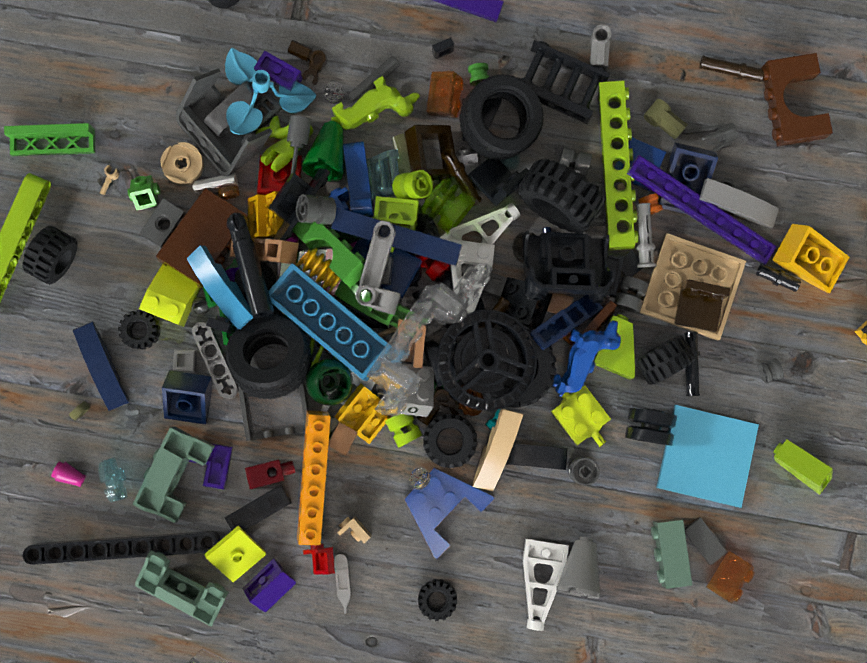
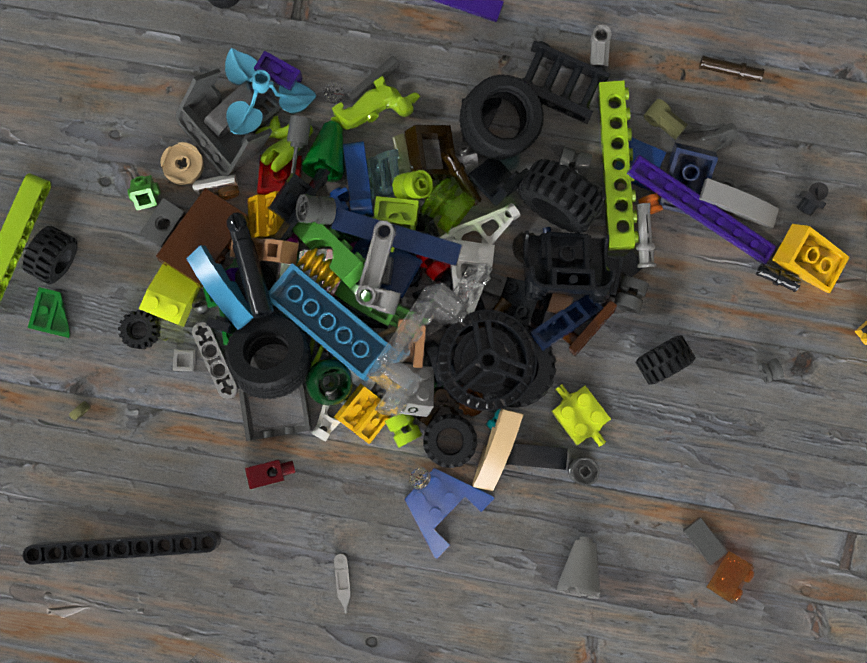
(48, 132): bright green fence -> none
(49, 313): none -> green wing
(67, 474): dark pink cone -> none
(100, 366): dark blue slope -> none
(109, 178): tan hand -> none
(113, 479): clear light blue plate -> none
(166, 471): sand green bracket -> none
(180, 591): sand green bracket -> none
(187, 397): dark blue slope -> none
(217, 467): dark purple tile -> none
(235, 554): neon yellow plate -> none
(259, 509): black tile -> none
(268, 586): dark purple panel -> none
(313, 477): light orange brick -> none
(317, 59): dark brown bar -> none
(322, 559): red bracket -> none
(342, 438): medium nougat panel -> none
(358, 531): tan bracket -> none
(443, 48): black tile -> none
(444, 611): black tyre -> none
(445, 93): clear orange bracket -> none
(478, 73): bright green wheel -> none
(544, 553): white plate -> none
(582, 357): blue animal -> none
(622, 359): lime slope -> none
(650, 427): black wheel -> none
(671, 553): sand green brick -> none
(686, 260): tan plate -> none
(692, 370): black pin -> none
(700, 305): dark brown bracket -> none
(708, 456): medium azure tile -> none
(787, 126): reddish brown arch -> none
(803, 466): lime slope -> none
(812, 199): none -> black hips

